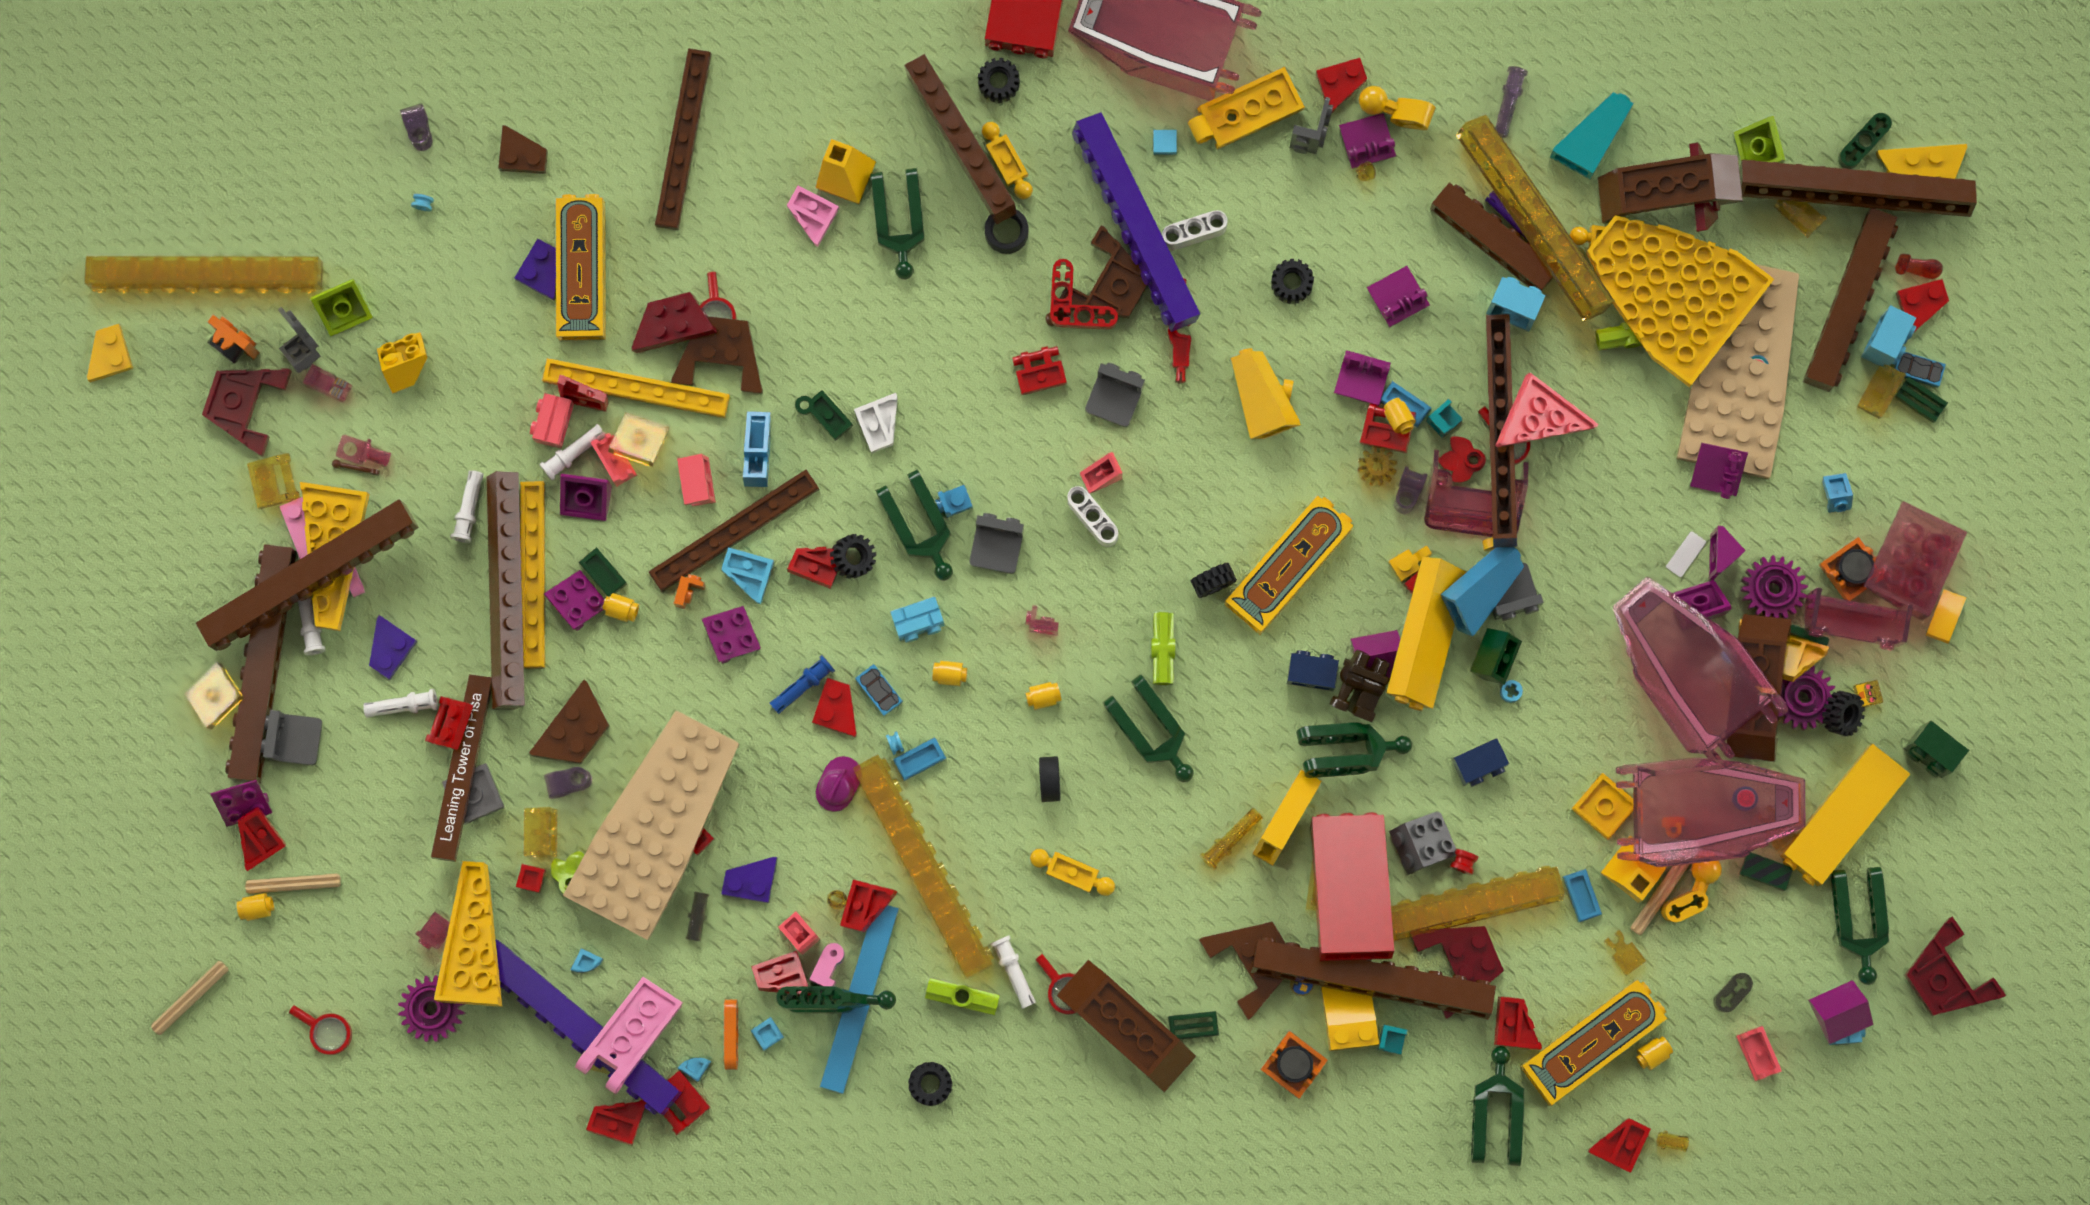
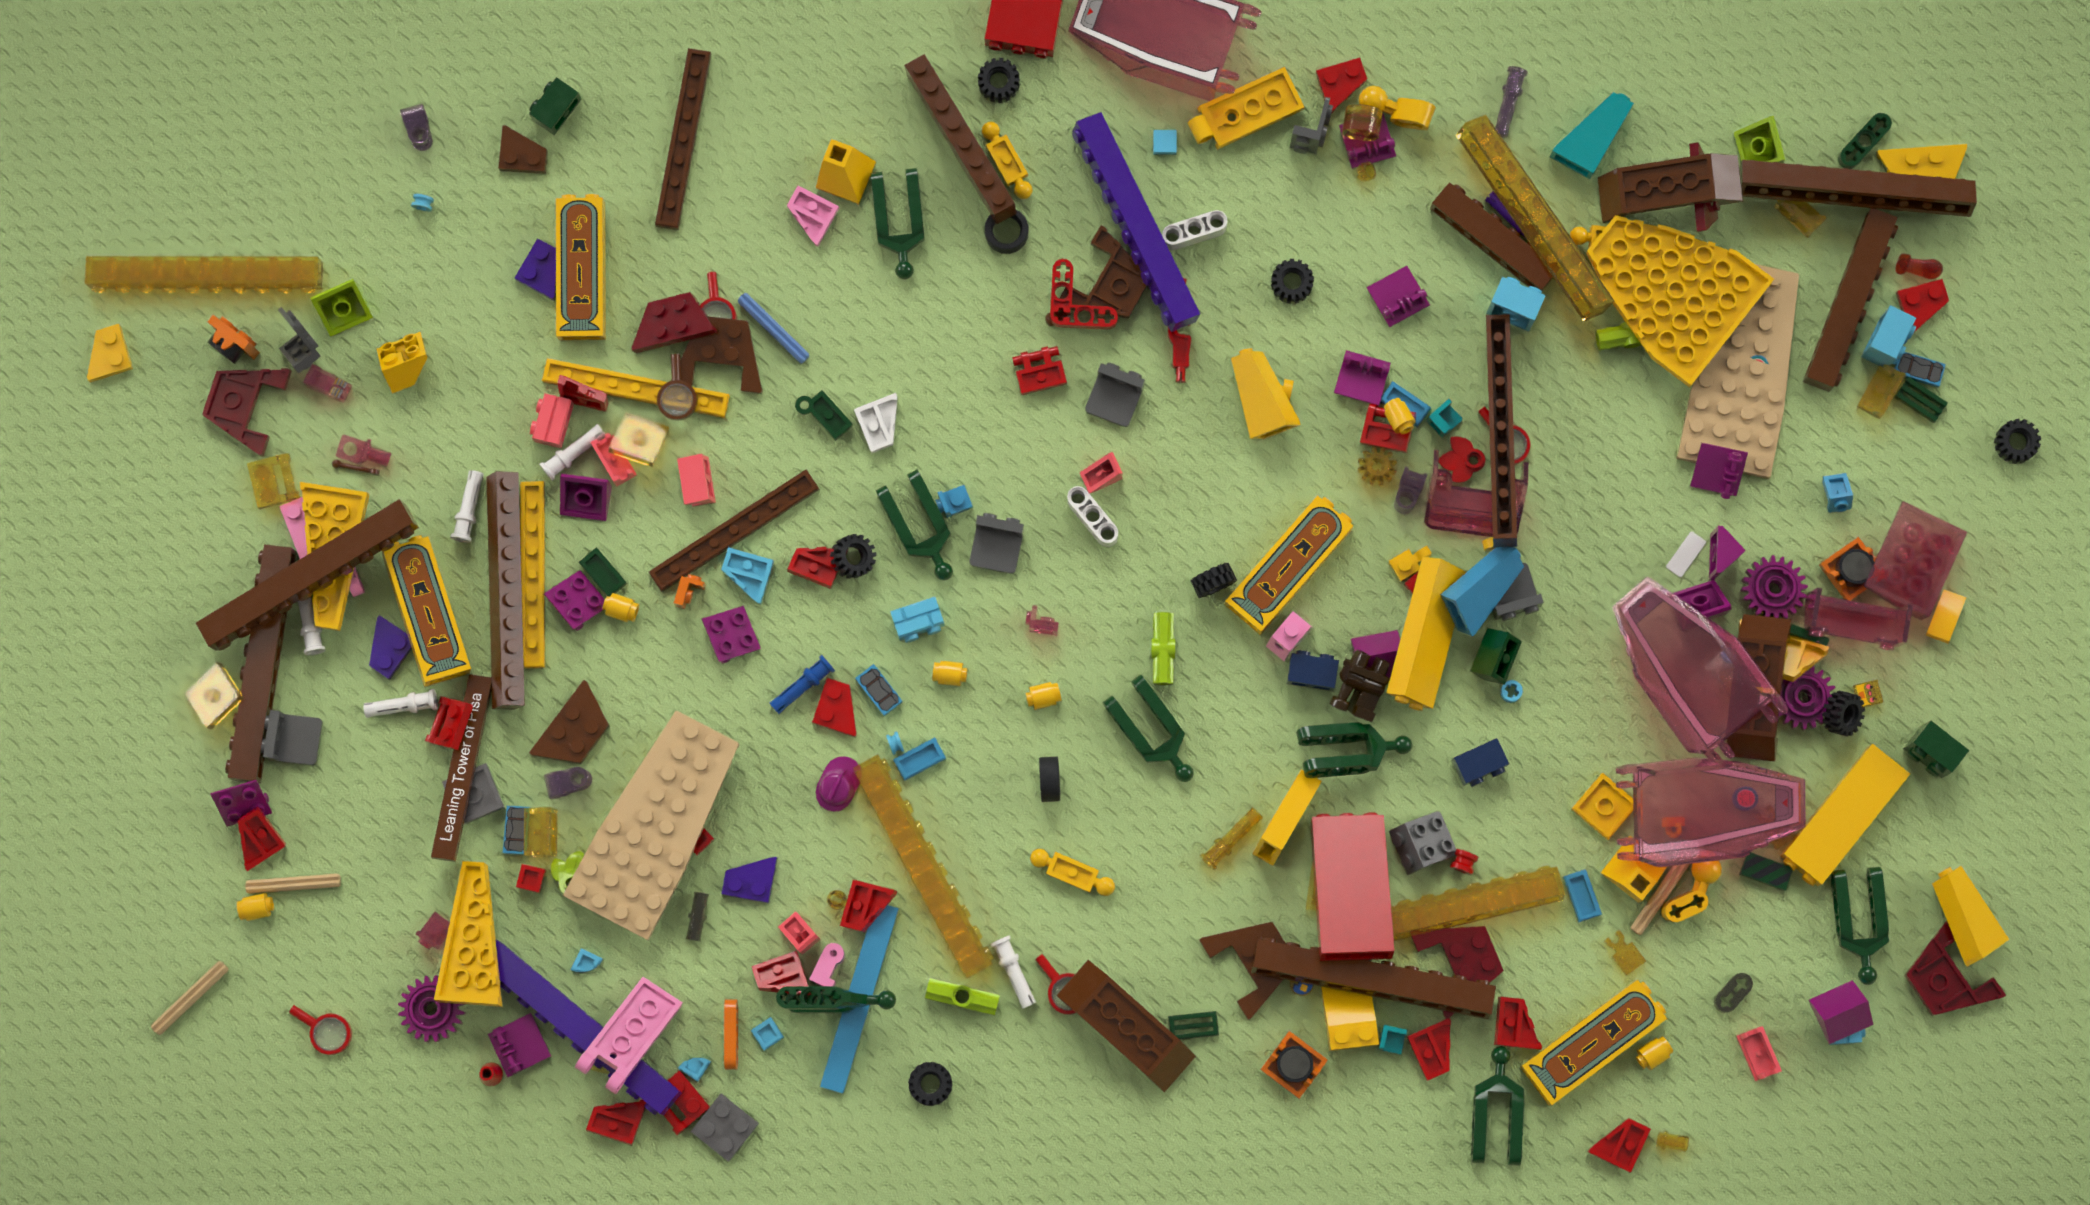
(426, 611): none -> brick
(496, 1076): none -> red cone
(514, 830): none -> dark grey tile
(519, 1044): none -> magenta hinge
(554, 105): none -> dark green brick
(677, 398): none -> piece
(724, 1127): none -> flat silver plate
(757, 449): dark azure slope -> none
(773, 328): none -> medium blue axle
(1288, 636): none -> bright pink torso
(1362, 122): none -> clear yellow piece
(1432, 1048): none -> red wing
(1541, 414): coral tile -> none
(1968, 916): none -> yellow slope
(2007, 450): none -> black tyre

